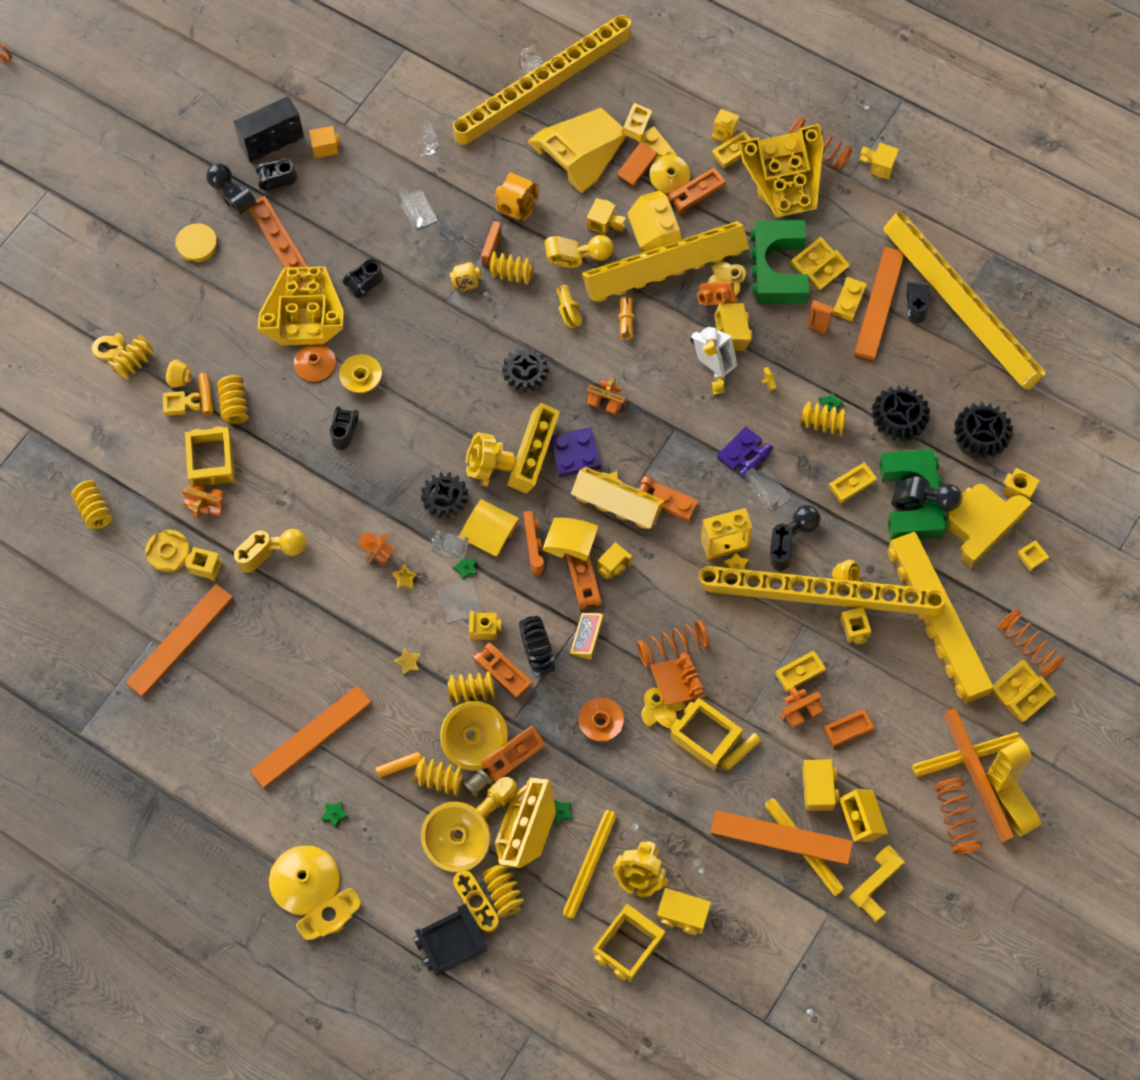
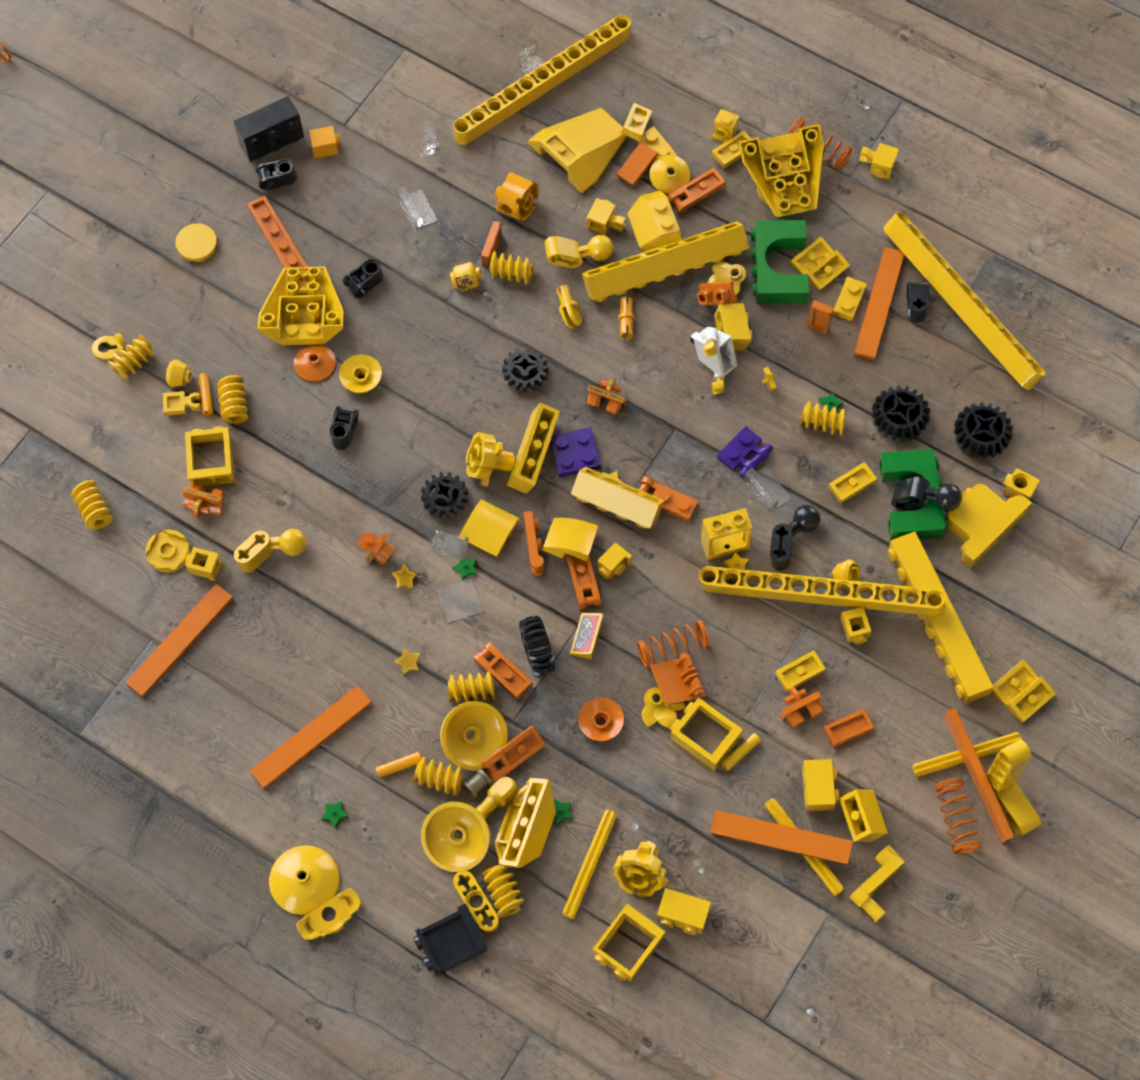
(236, 197): black beam -> none
(480, 632): yellow brick -> none
(1009, 621): orange piece -> none
(1032, 555): yellow plate -> none

